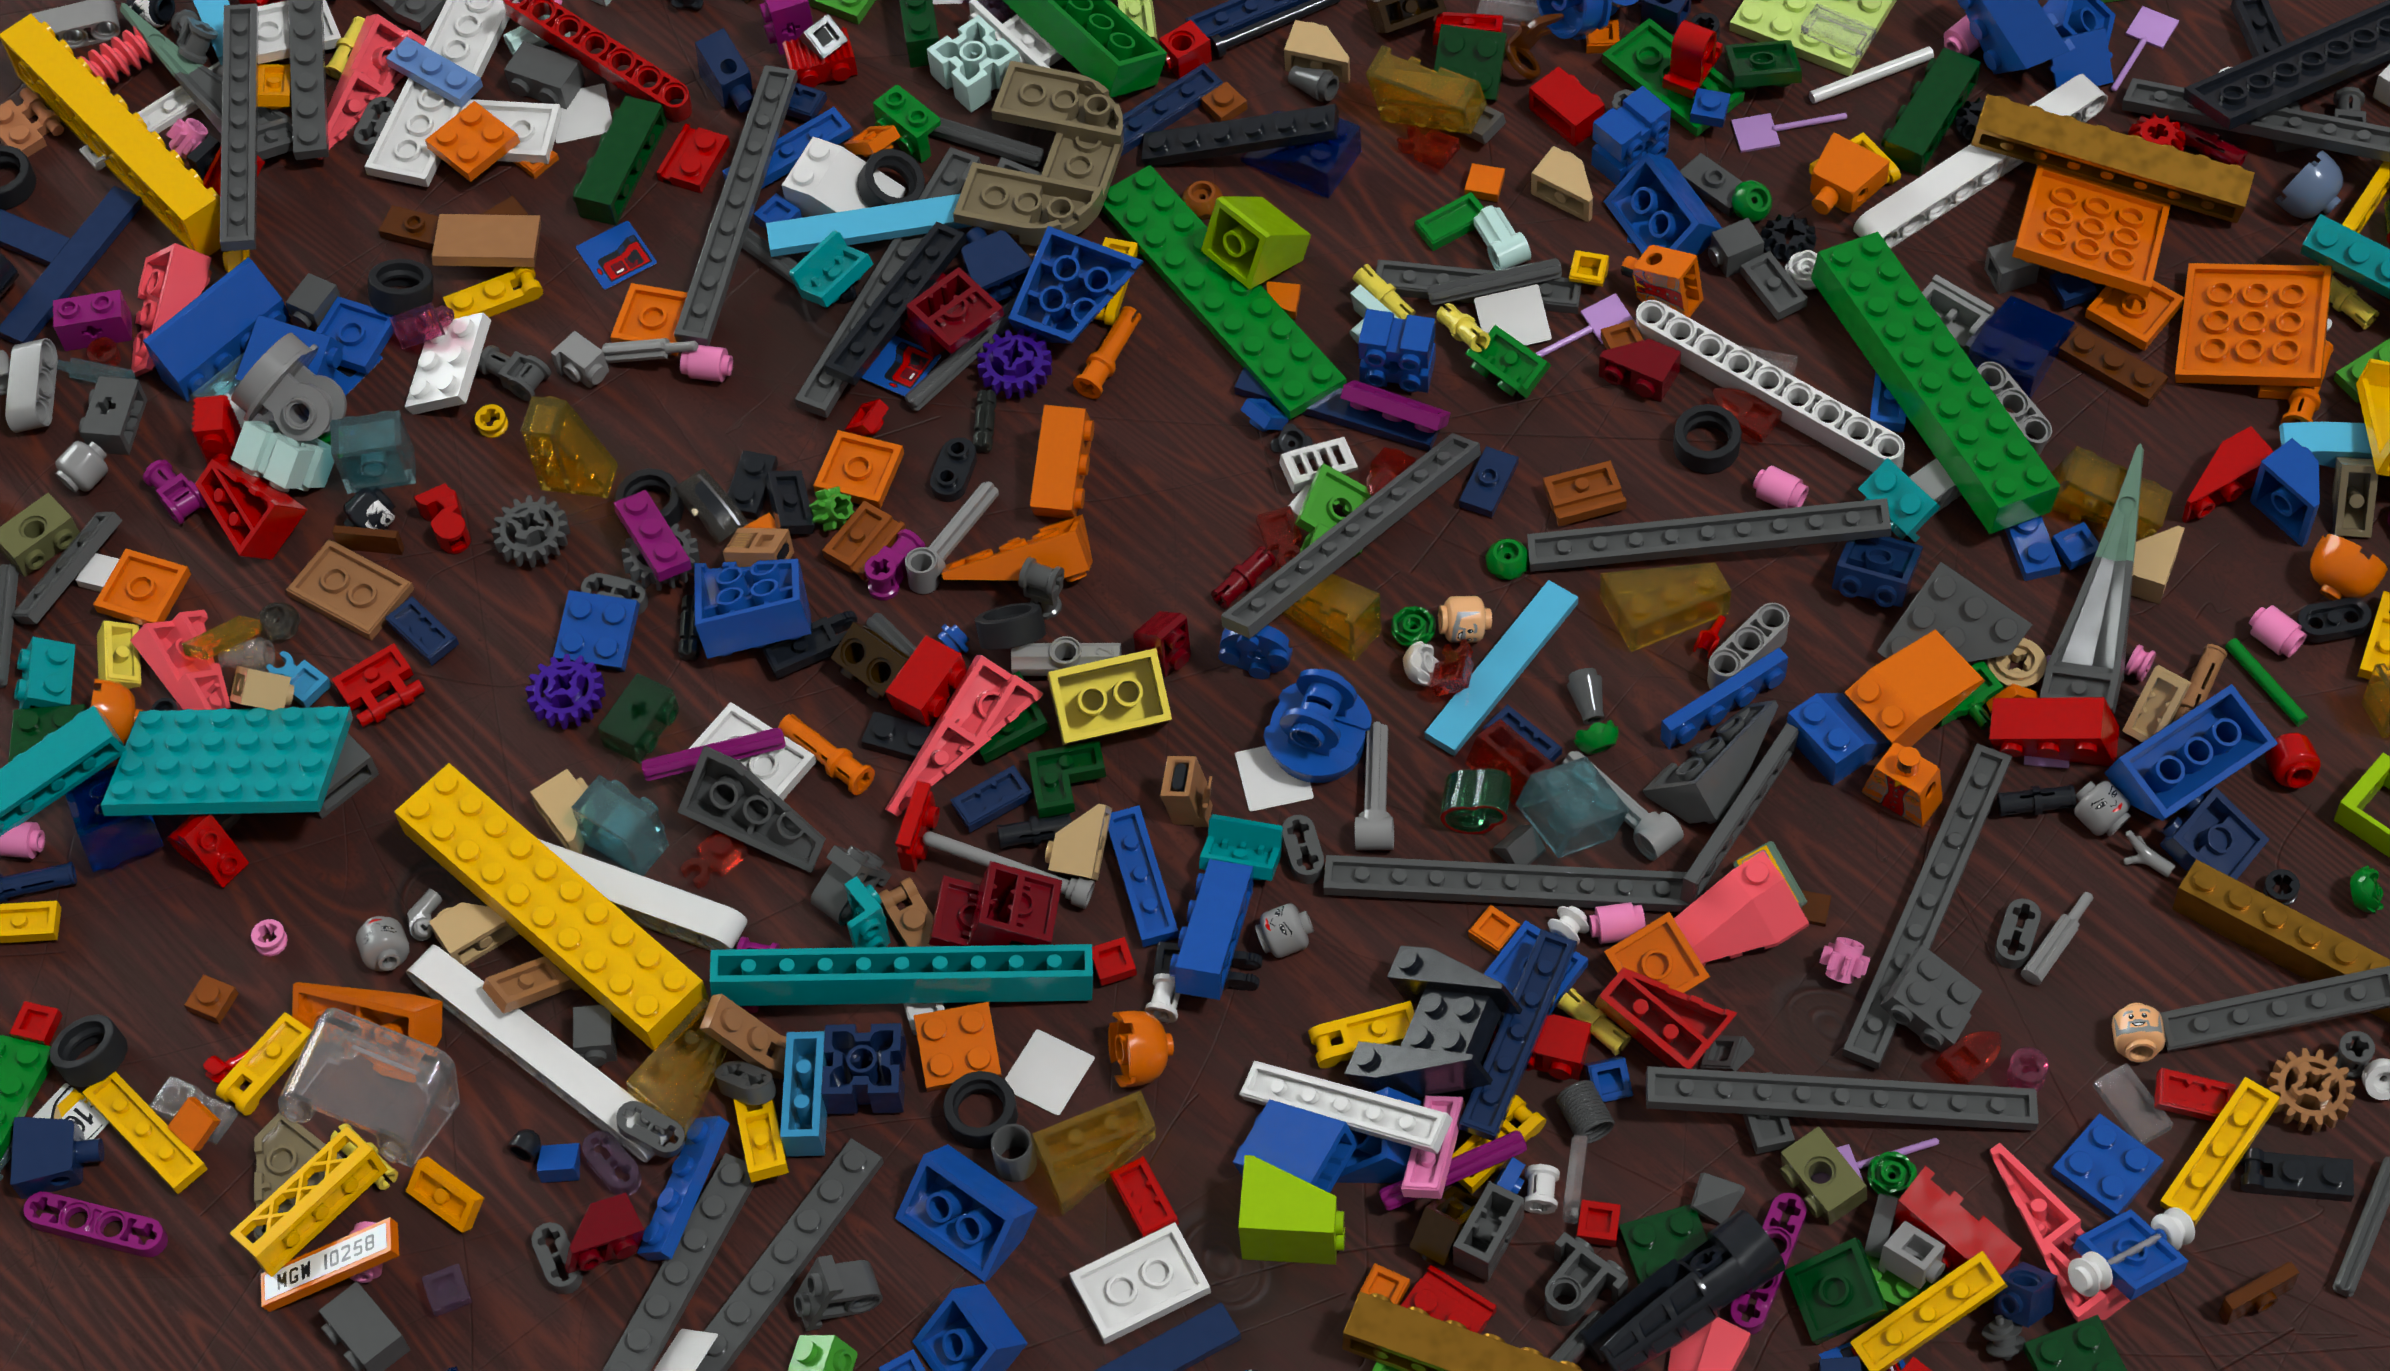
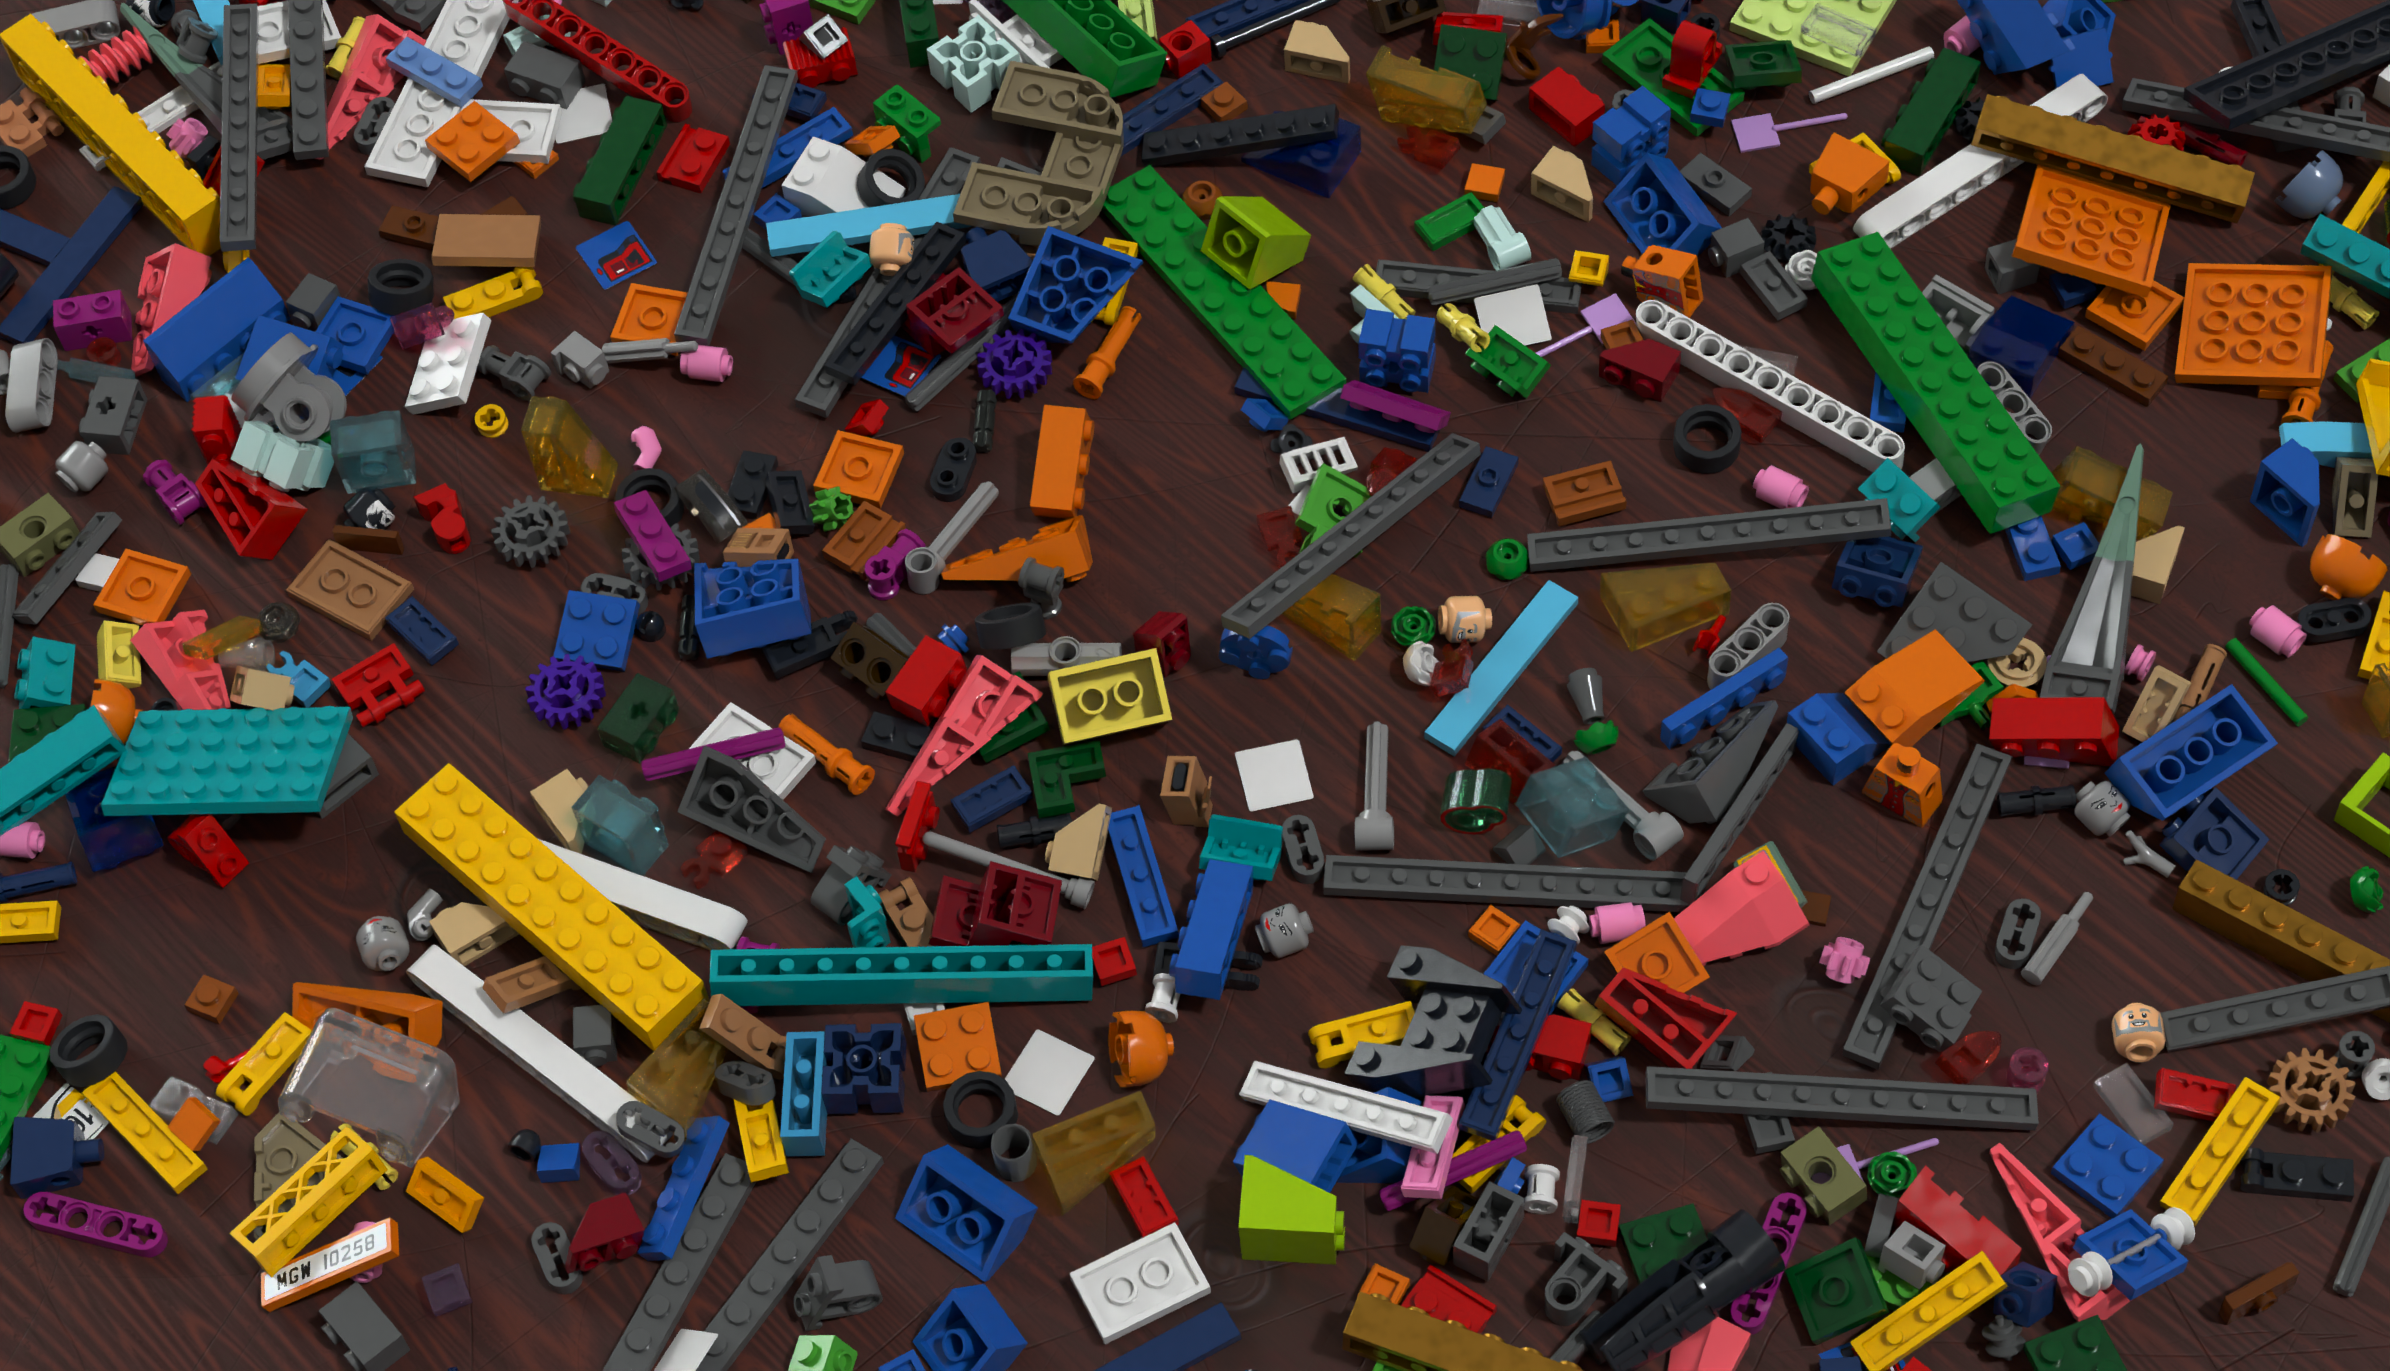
(269, 948): bright pink bush -> none
(649, 447): none -> bright pink arm
(655, 628): none -> black hinge
(724, 71): dark blue torso -> none
(891, 248): none -> light nougat head
(989, 142): dark grey axle -> none
(1243, 577): dark red pin -> none
(1317, 83): dark grey cone -> none
(1318, 727): blue piece -> none
(1716, 1197): dark grey slope -> none
(1743, 202): green plate -> none
(2149, 28): lavender piece -> none
(2228, 473): red slope -> none
(2293, 760): red head -> none

